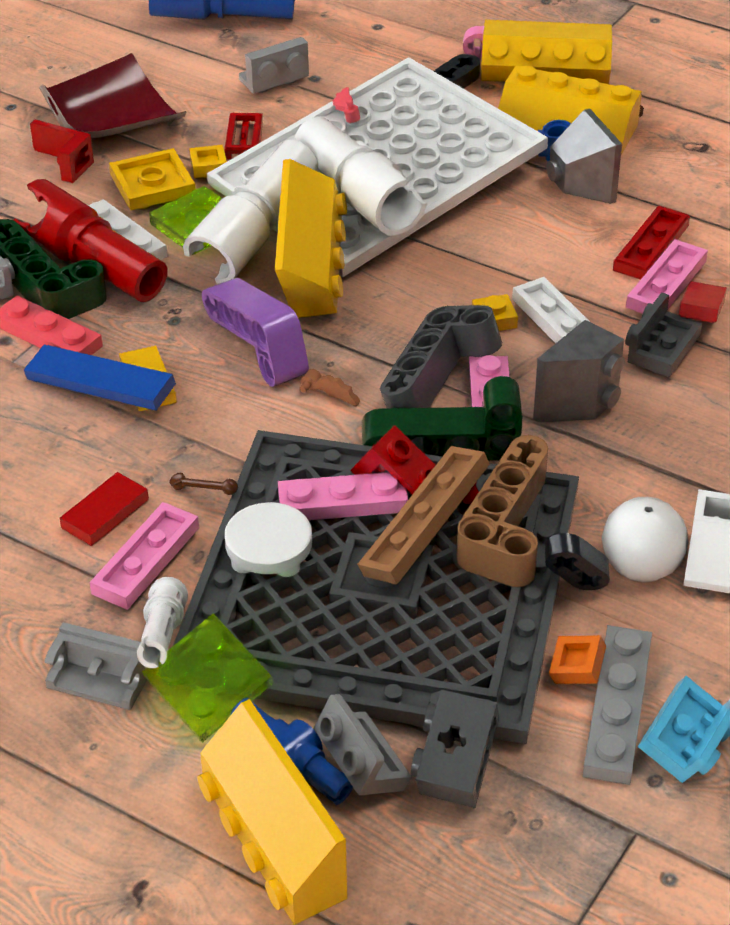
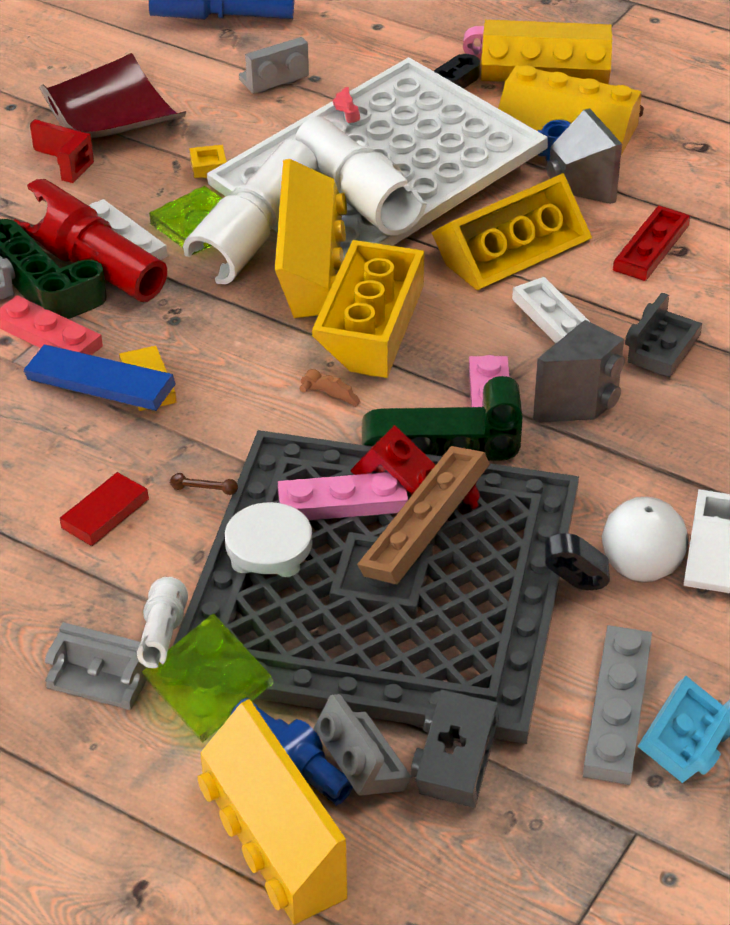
(144, 555): bright pink plate -> none
(151, 179): yellow plate -> none
(230, 148): red tile -> none
(262, 323): medium lavender beam -> none
(370, 306): none -> yellow slope
(435, 350): dark grey beam -> none
(489, 530): medium nougat beam -> none
(503, 310): yellow plate -> none
(513, 233): none -> yellow slope
(577, 659): orange plate -> none
(667, 275): bright pink plate -> none
(702, 302): red tile -> none

